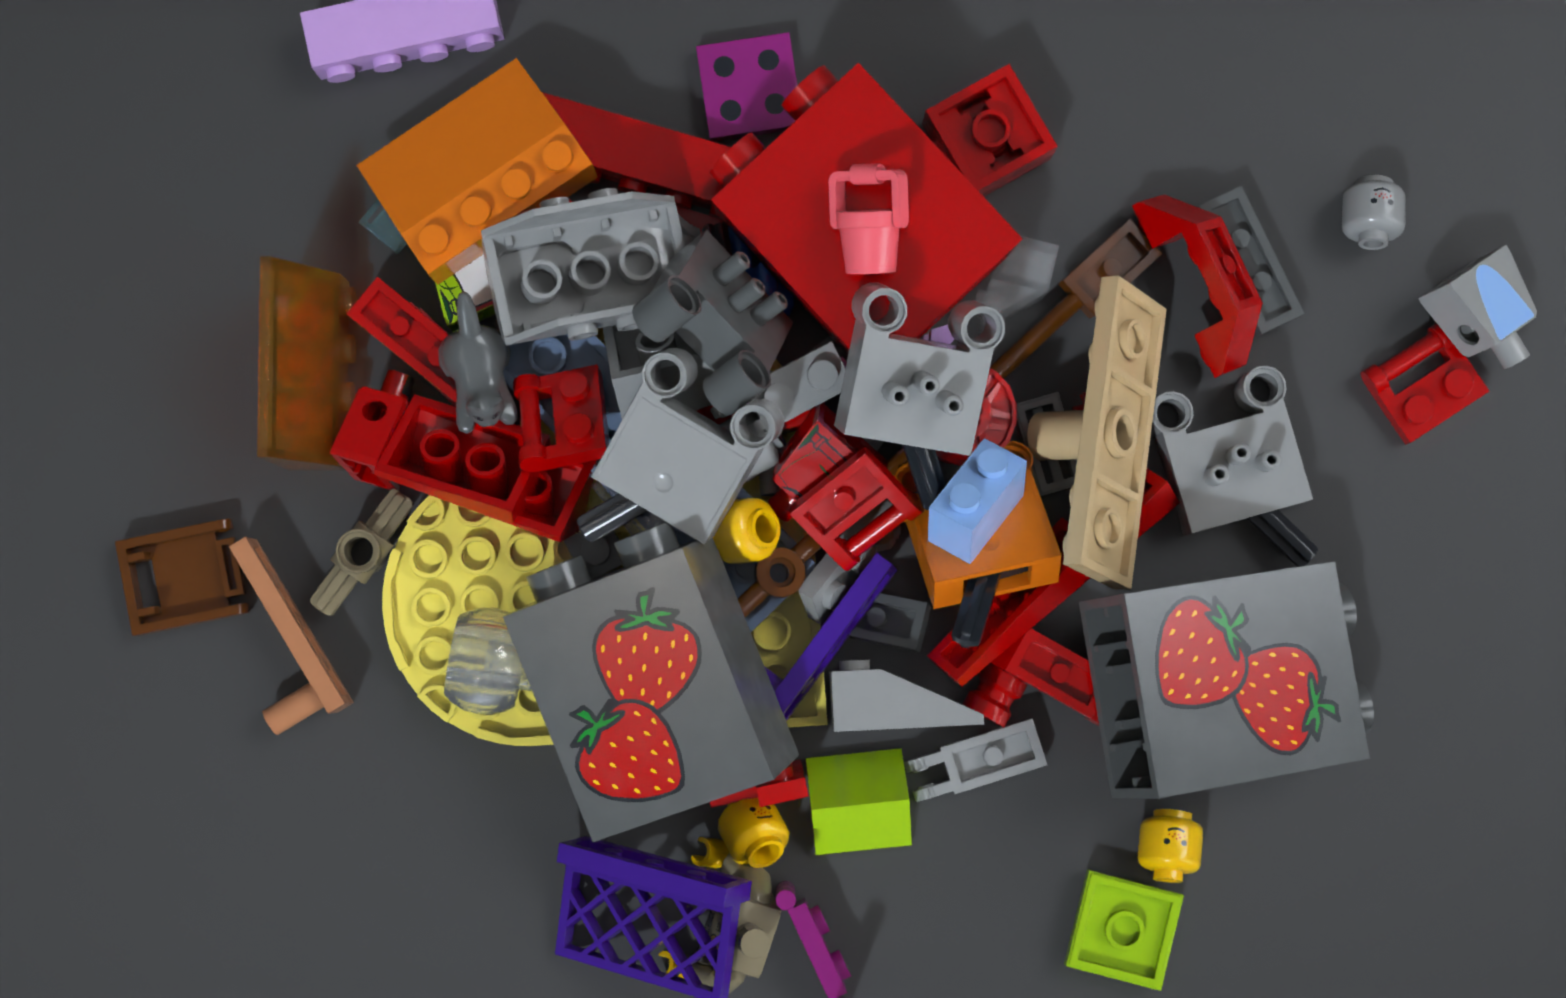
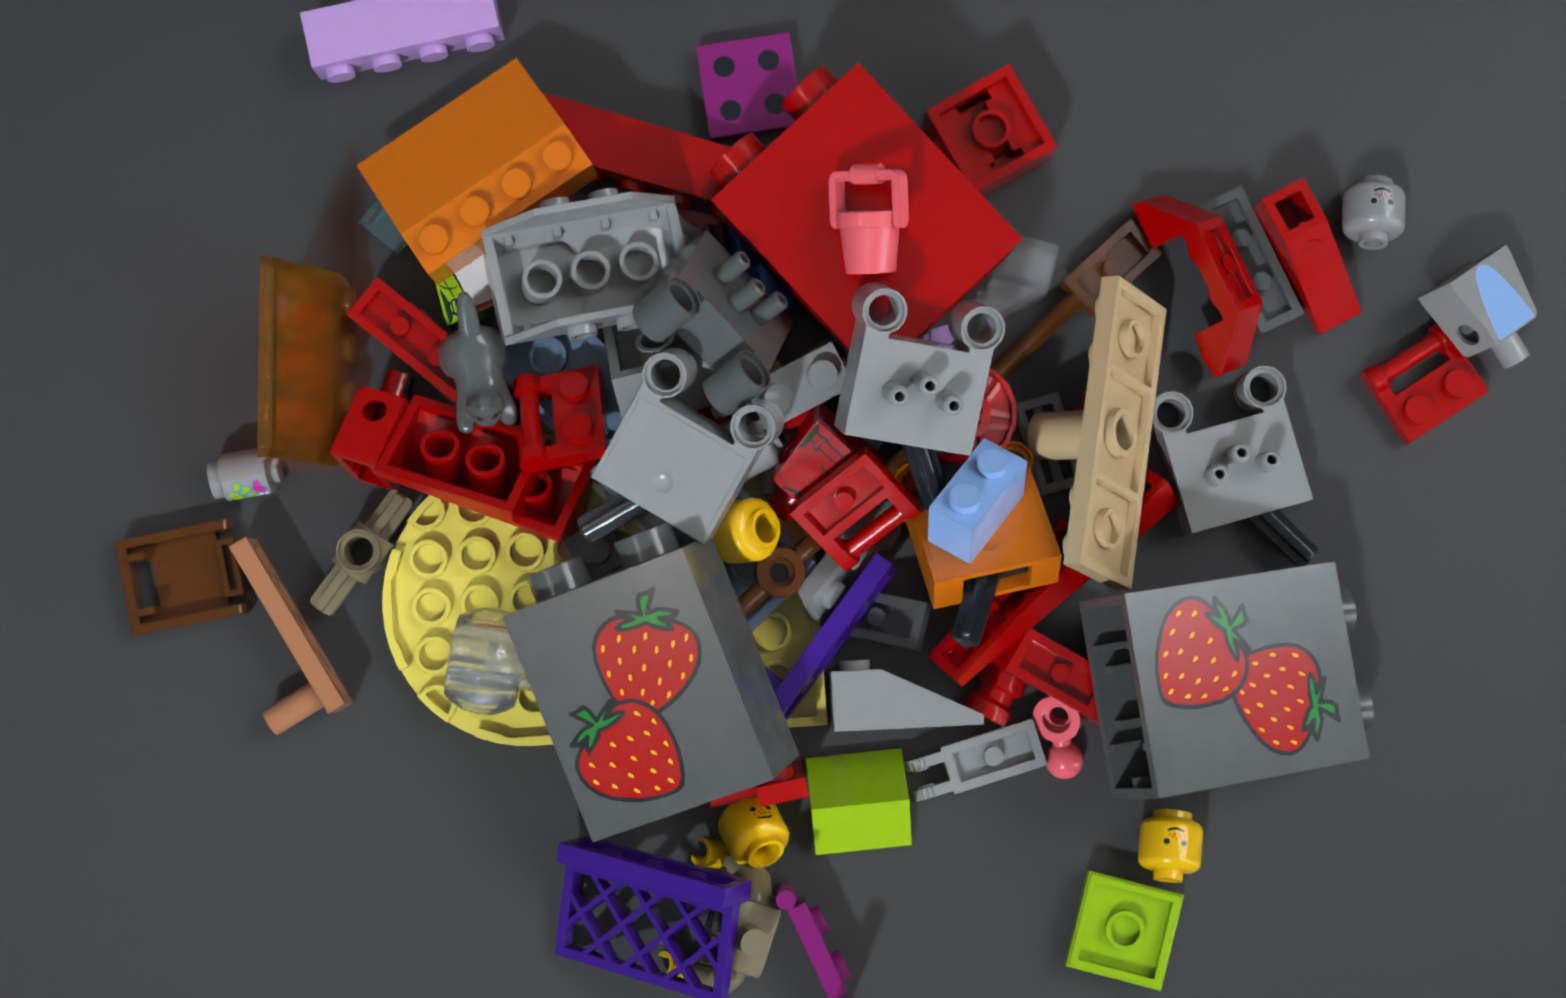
(242, 475): none -> light grey brick
(1063, 756): none -> coral plate
(1308, 255): none -> red slope

